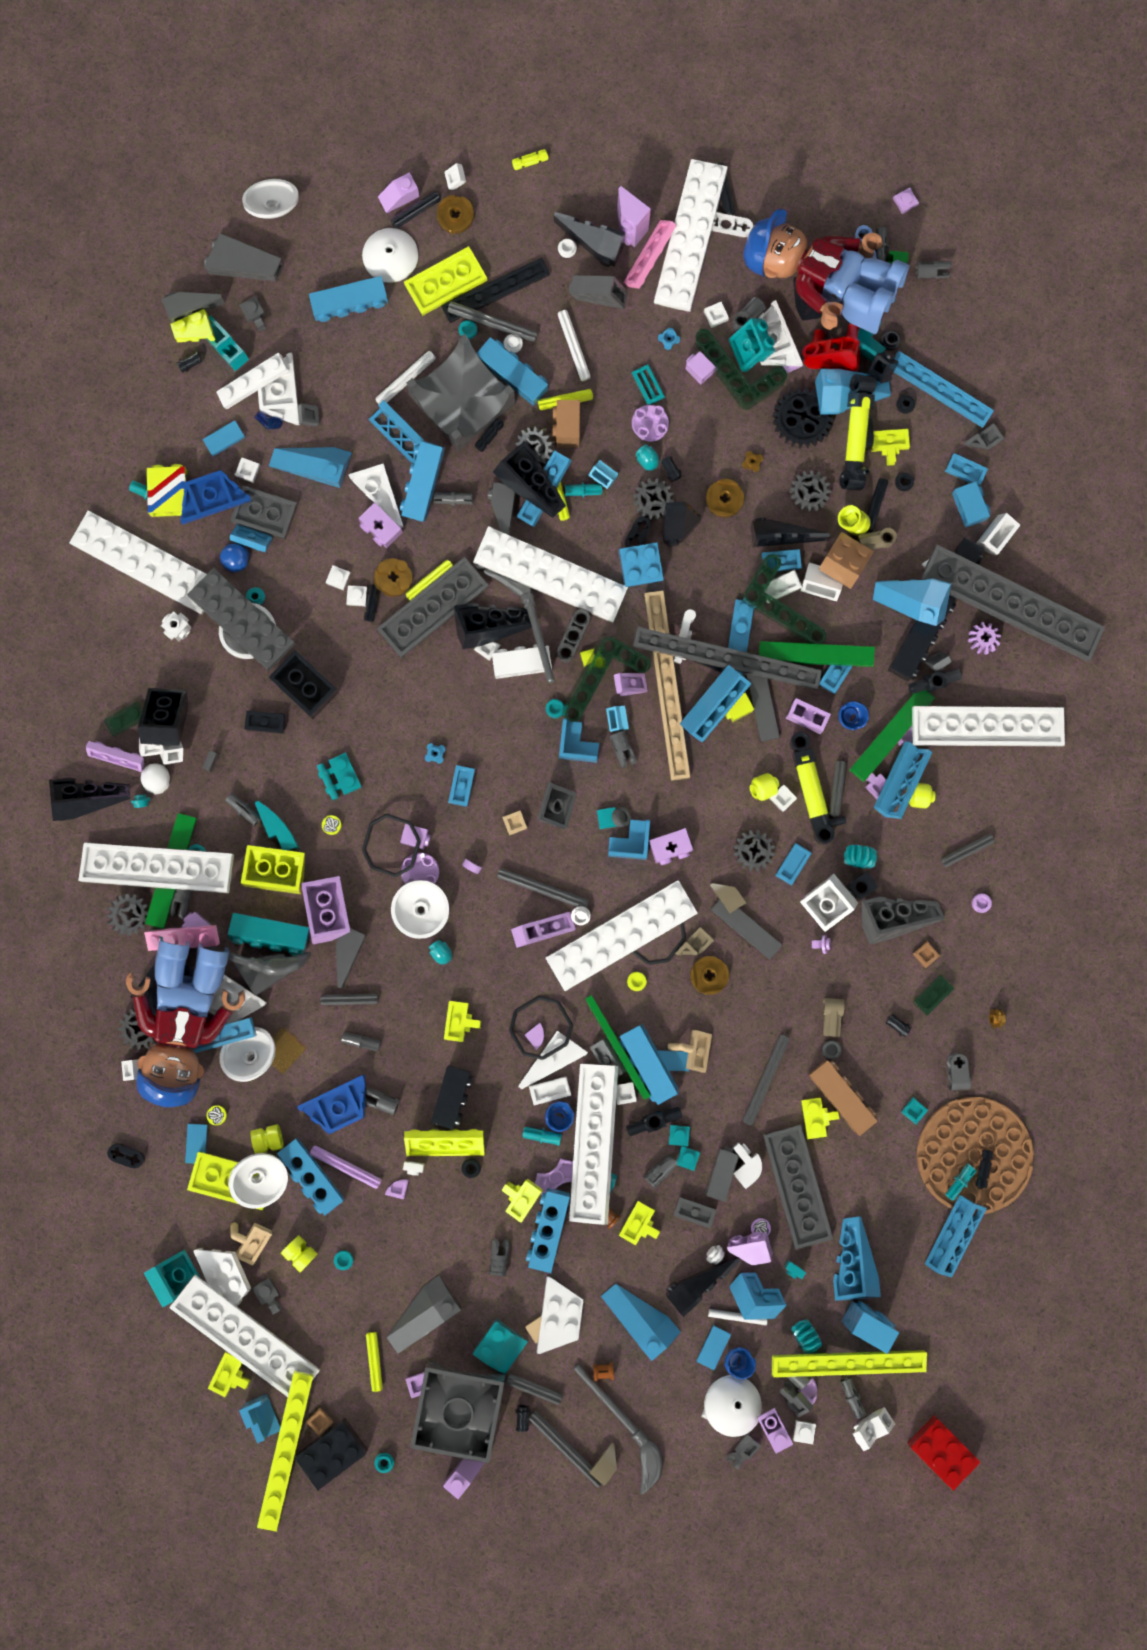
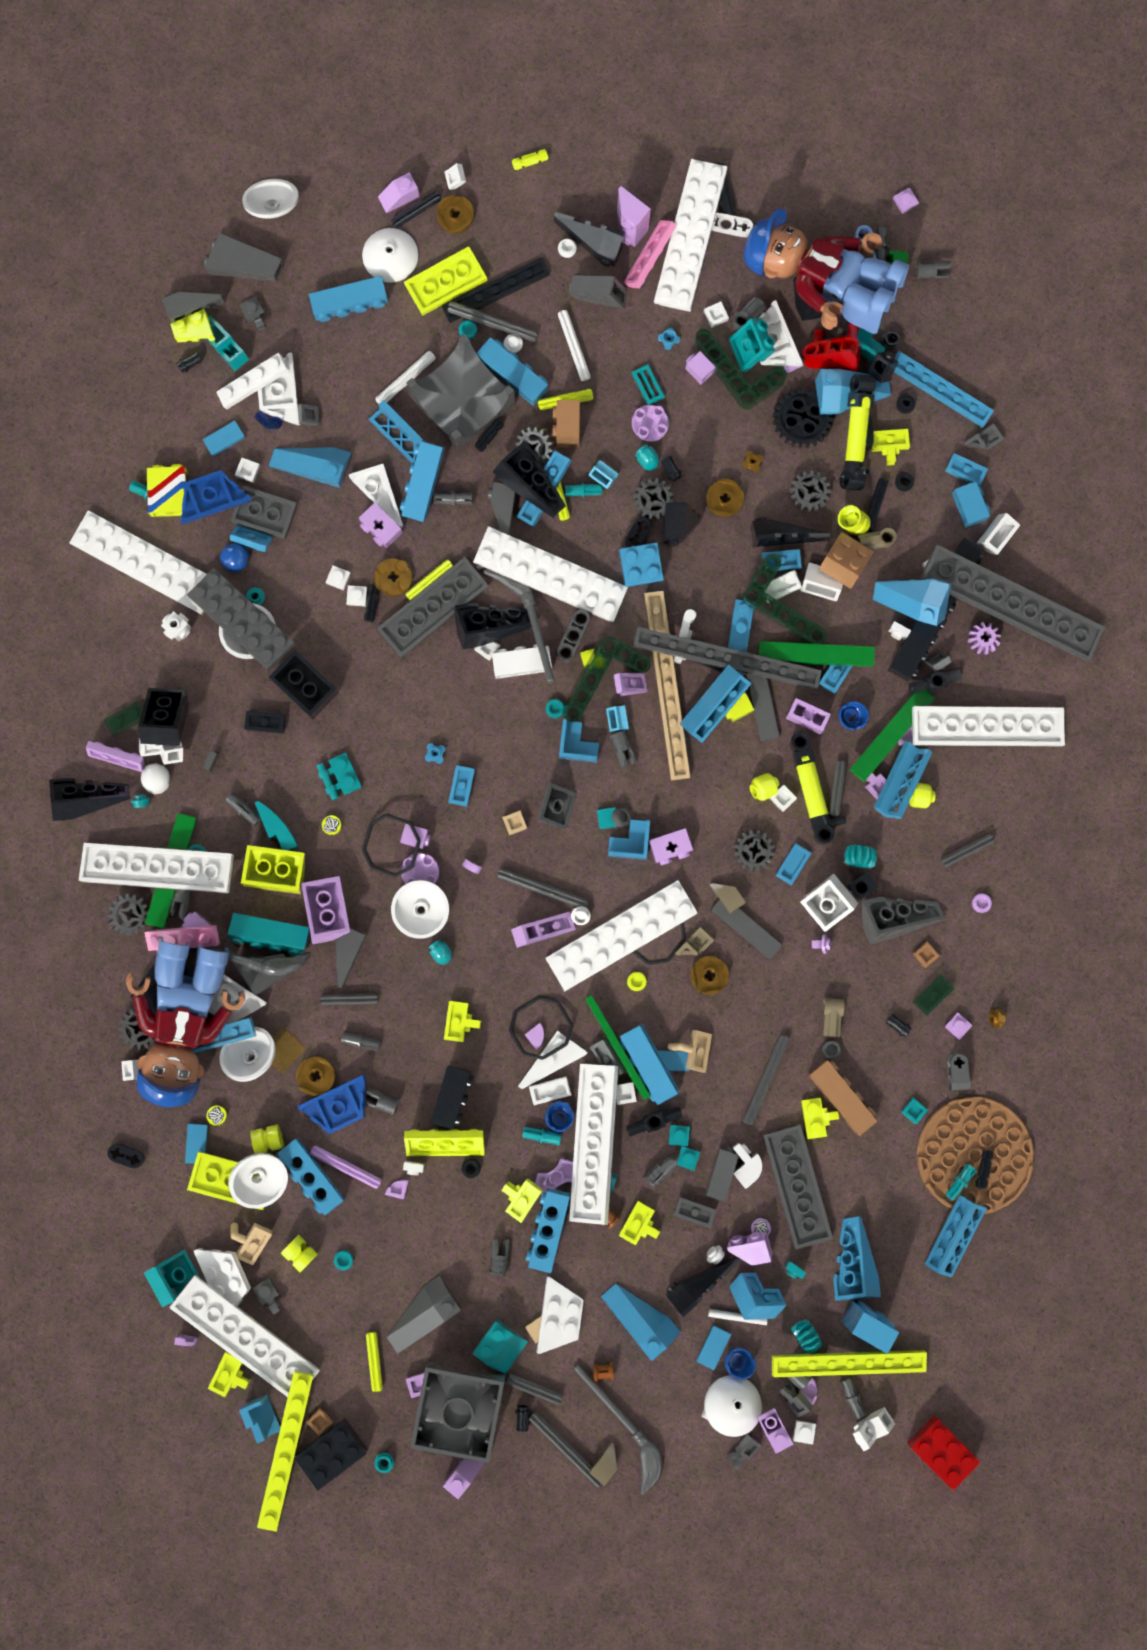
(185, 1340): none -> lavender tile
(320, 1086): none -> pearl gold plate
(898, 631): none -> white plate
(958, 1026): none -> lavender plate

